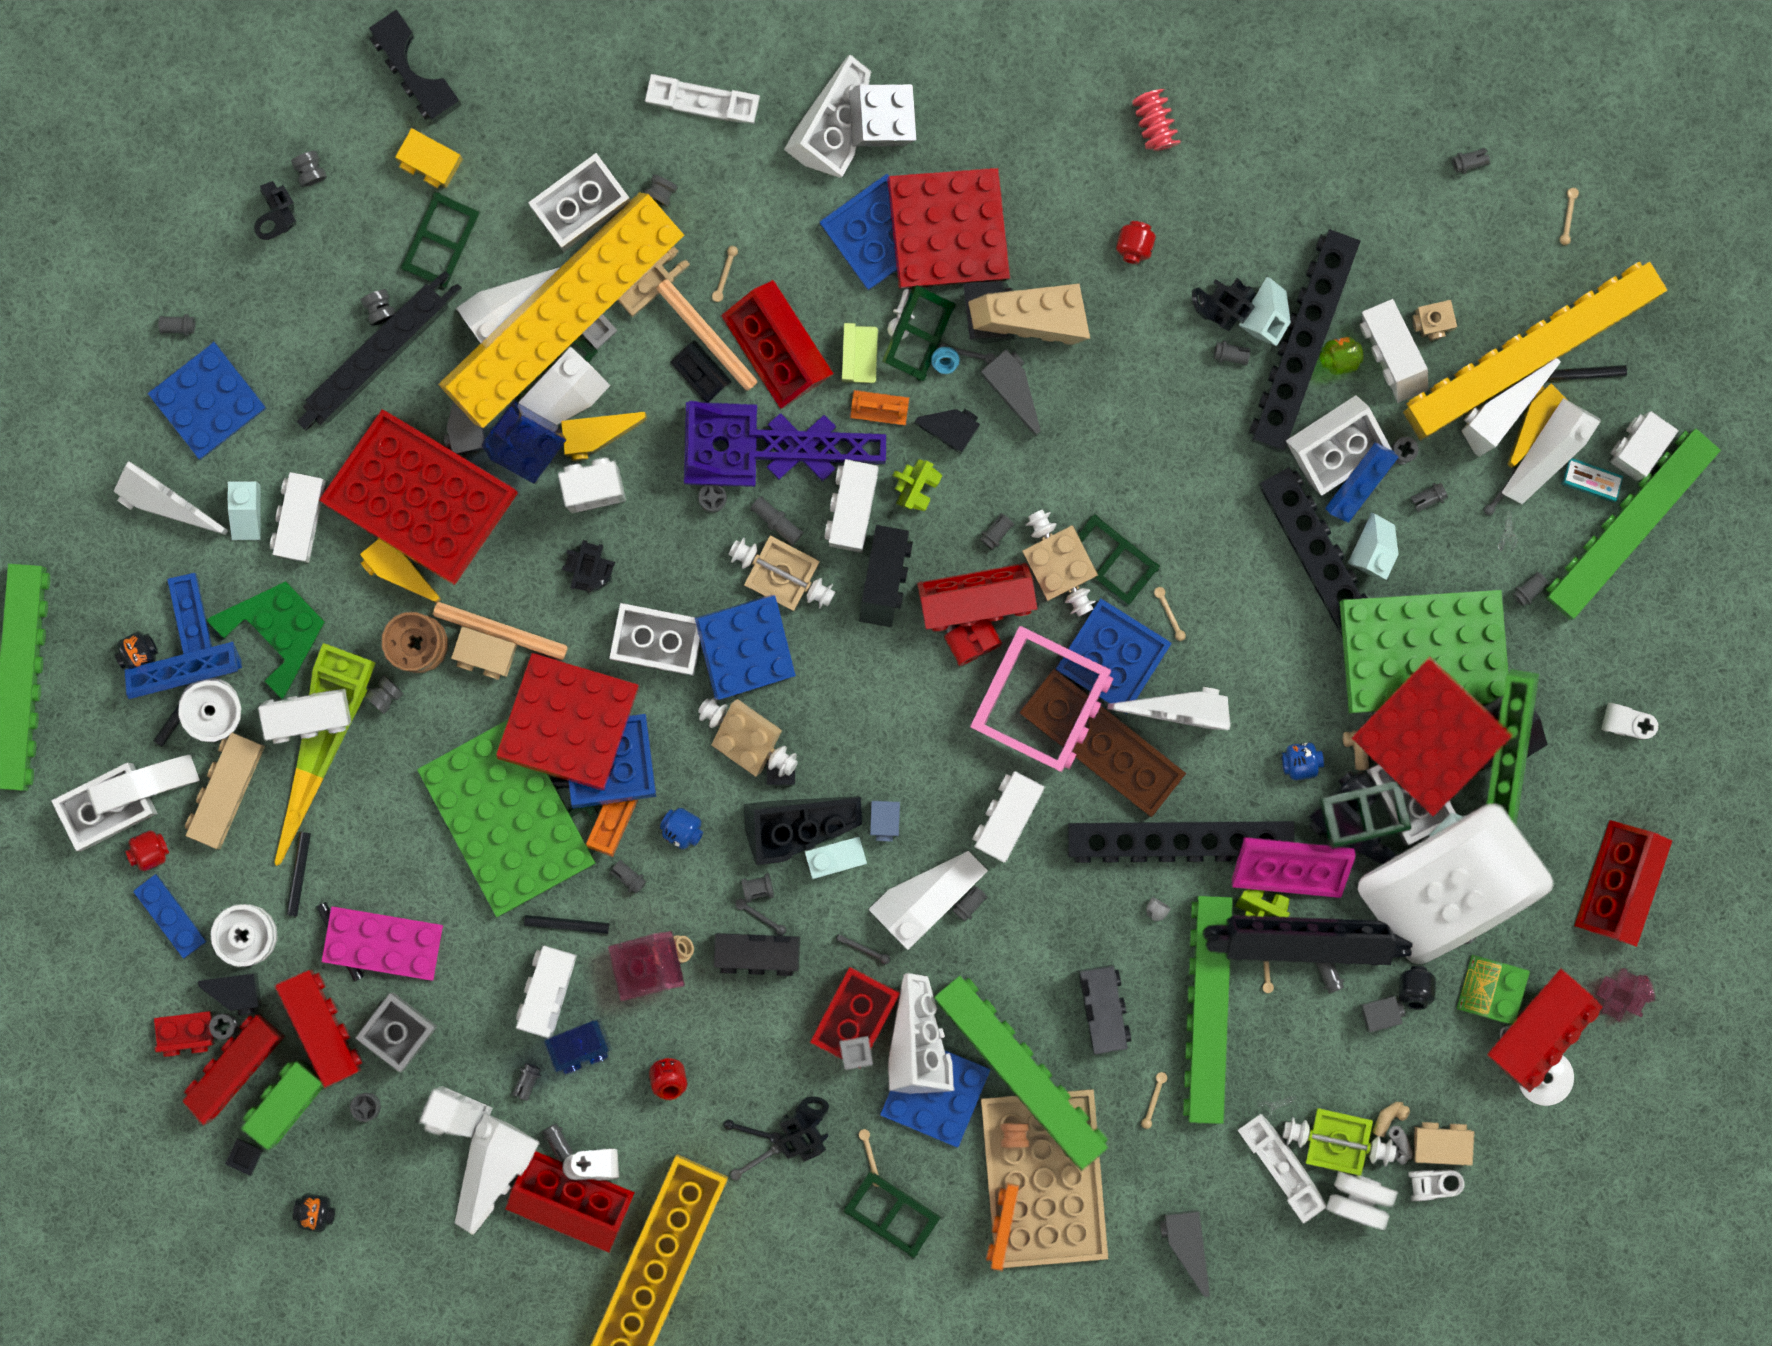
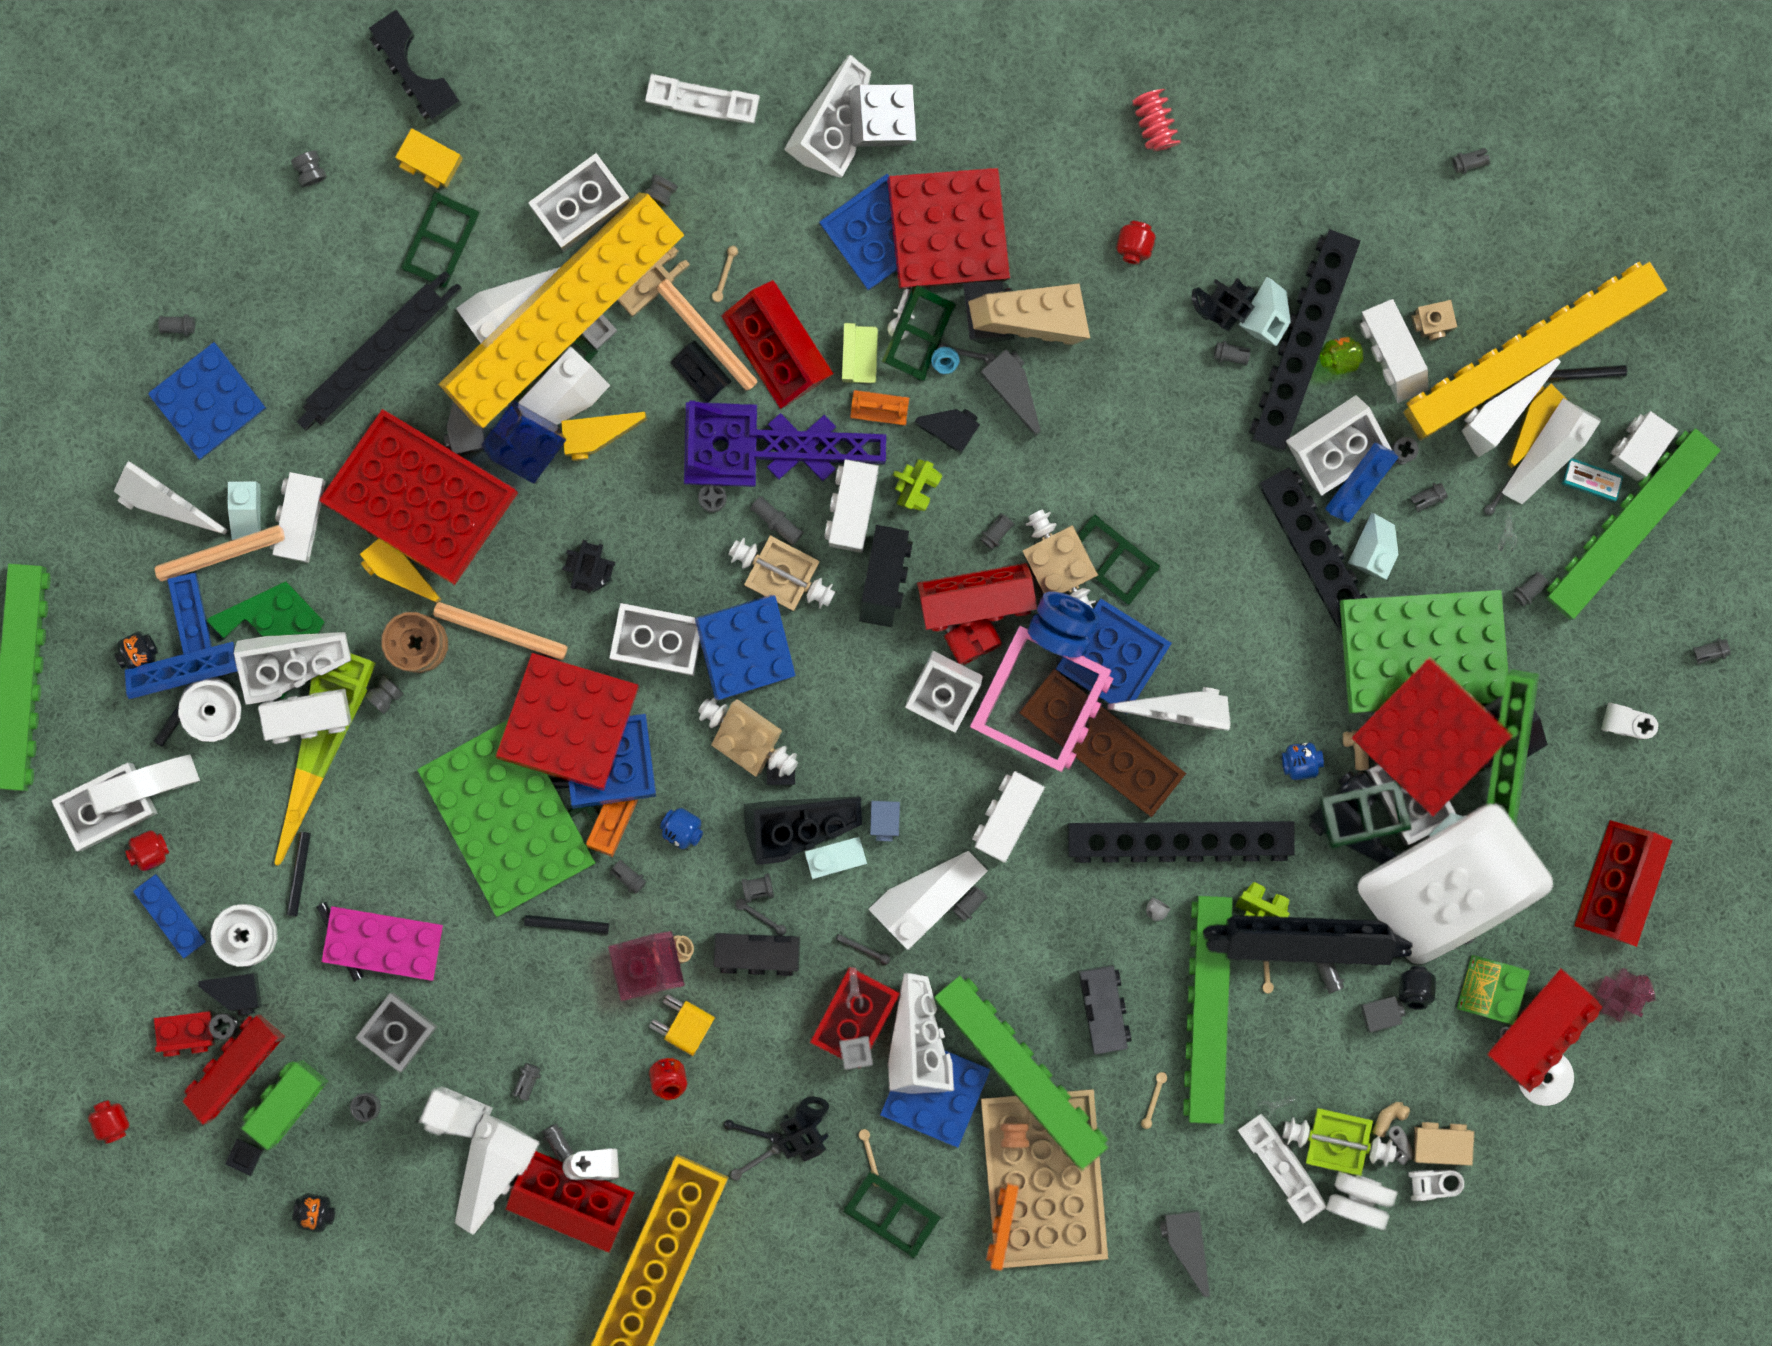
(108, 1121): none -> red head
(219, 553): none -> light nougat axle
(224, 791): tan brick -> none
(279, 213): black piece -> none
(279, 663): none -> white wedge
(319, 1028): red slope -> none
(378, 307): dark grey wheel -> none
(483, 652): tan brick -> none
(545, 991): white wedge -> none
(577, 1046): clear blue brick -> none
(592, 485): white brick -> none
(688, 1027): none -> yellow piece
(854, 988): none -> clear hand
(944, 691): none -> white brick
(1063, 624): none -> blue wheel
(1159, 593): tan hinge -> none
(1293, 867): dark pink plate -> none
(1572, 195): tan hinge -> none
(1712, 651): none -> dark grey pin

